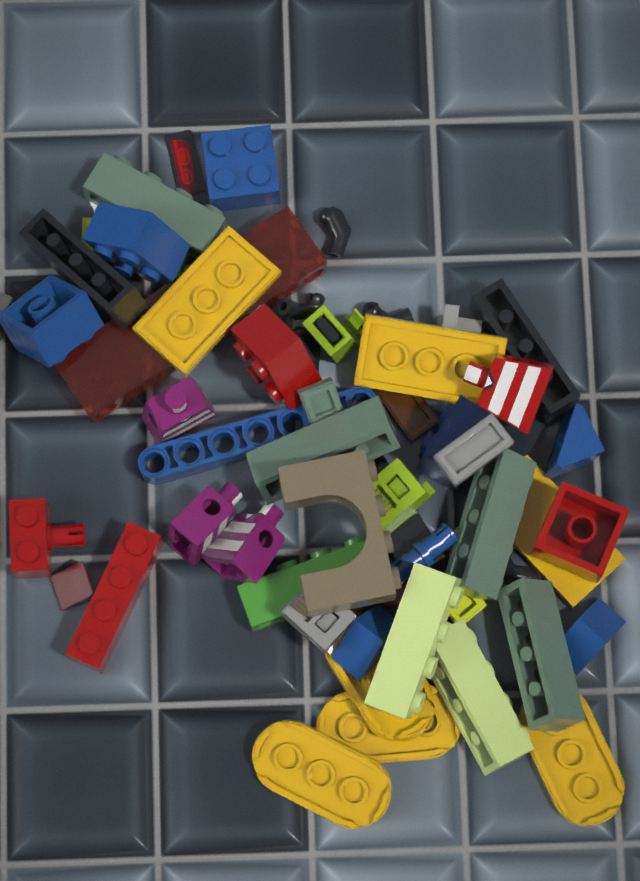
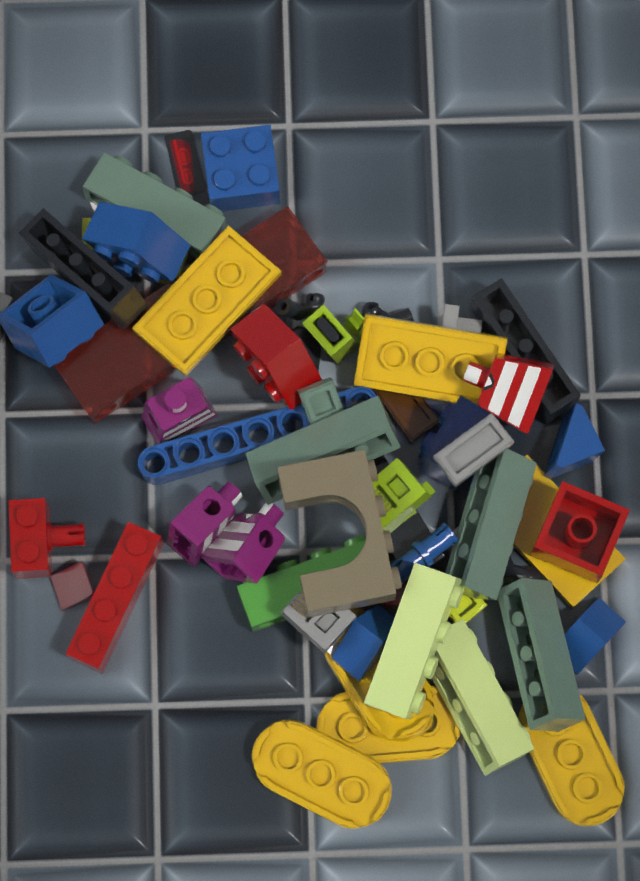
(339, 228): black arm -> none

